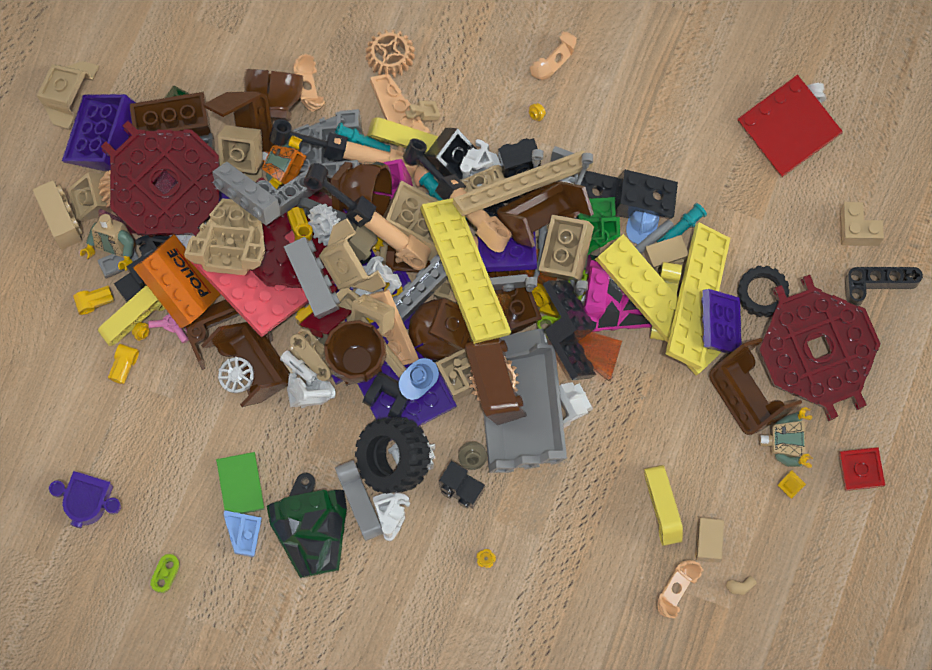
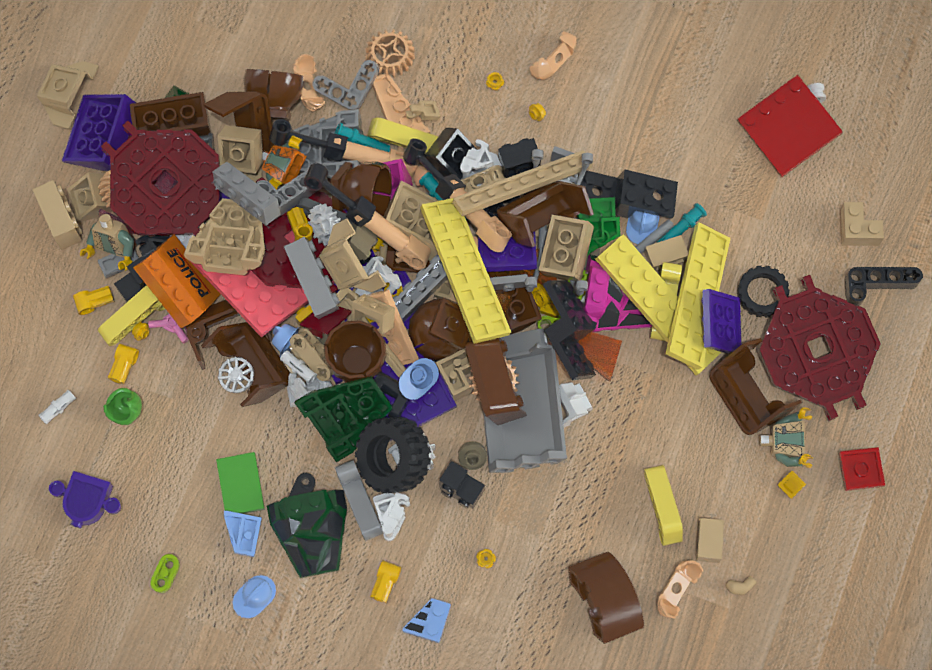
(57, 407): none -> white pin
(121, 408): none -> bright green piece
(254, 596): none -> light blue piece
(282, 337): none -> light blue piece
(343, 413): none -> dark green wedge
(353, 91): none -> light grey beam
(387, 577): none -> yellow piece
(429, 621): none -> light blue wing
(495, 76): none -> yellow plate
(610, 596): none -> reddish brown panel

